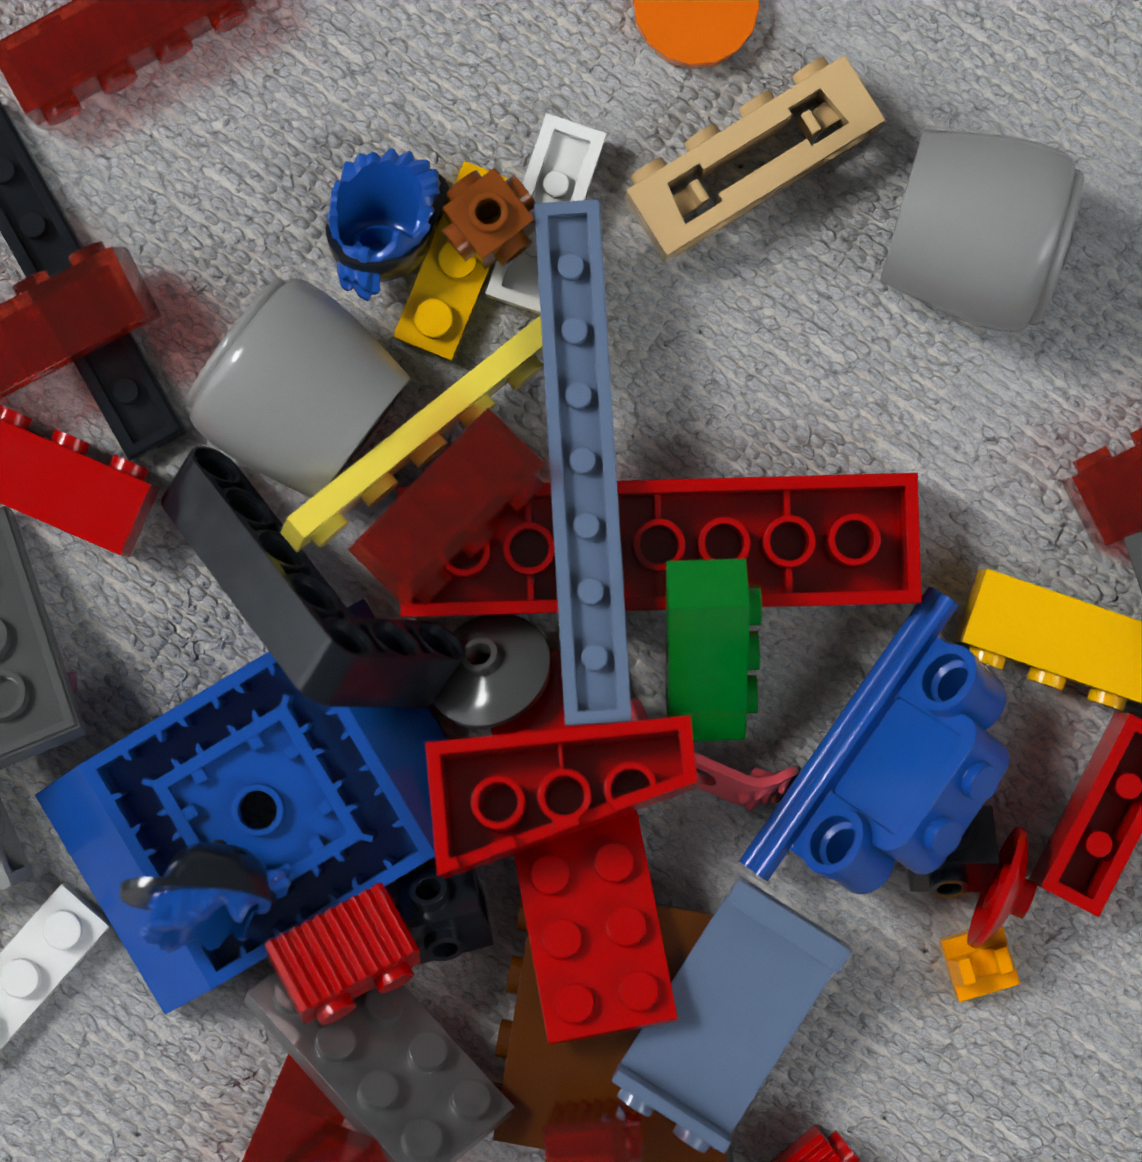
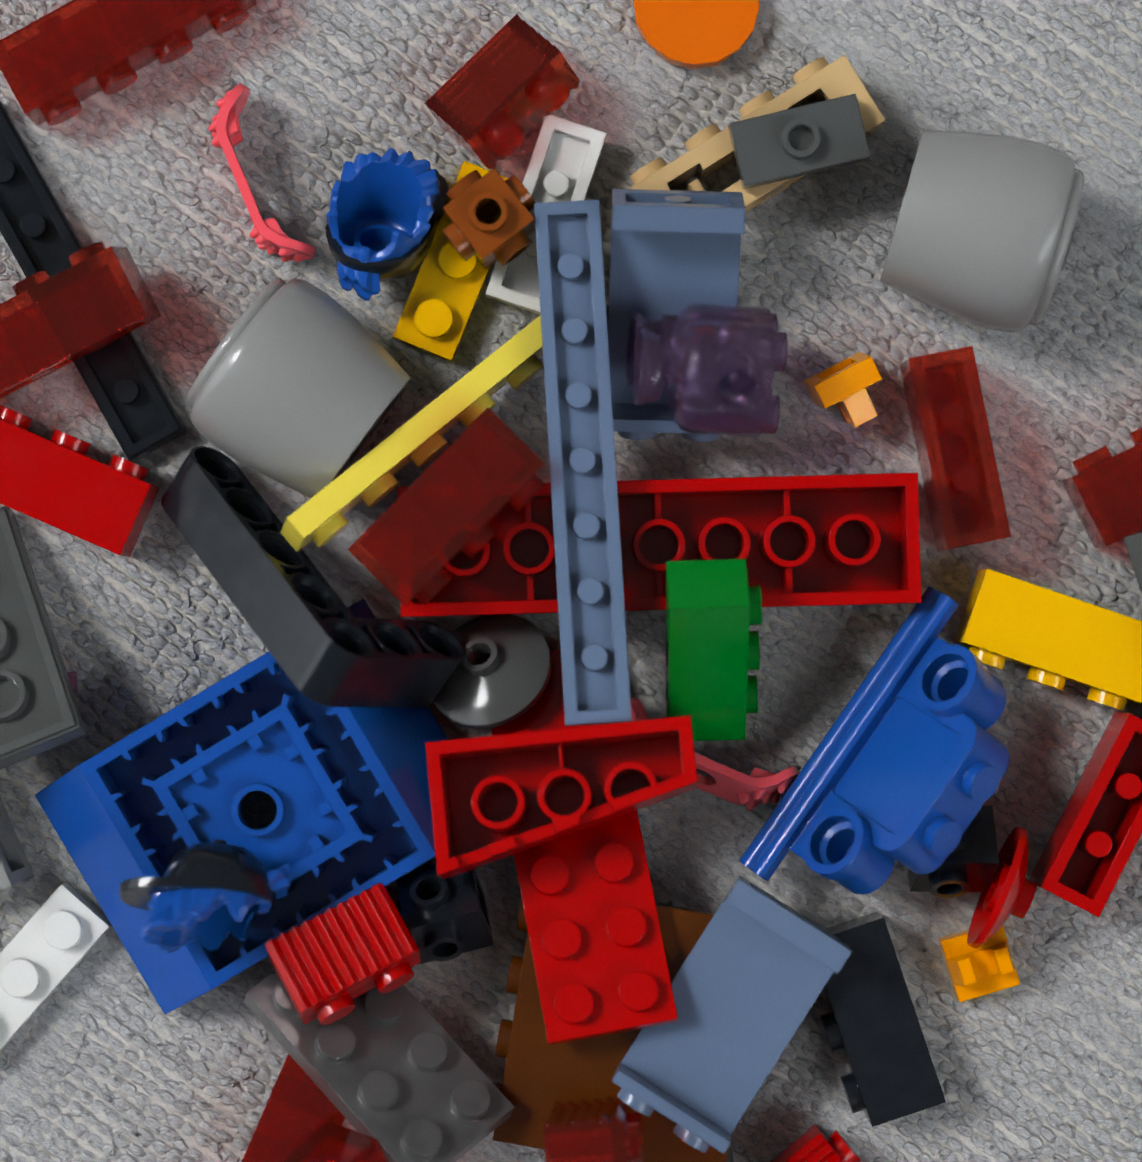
(226, 136): none -> coral piece
(503, 92): none -> clear red brick
(664, 256): none -> sand blue panel
(714, 366): none -> clear purple piece
(799, 141): none -> dark grey plate
(846, 387): none -> light orange tile
(877, 1027): none -> black brick
(954, 449): none -> clear red brick

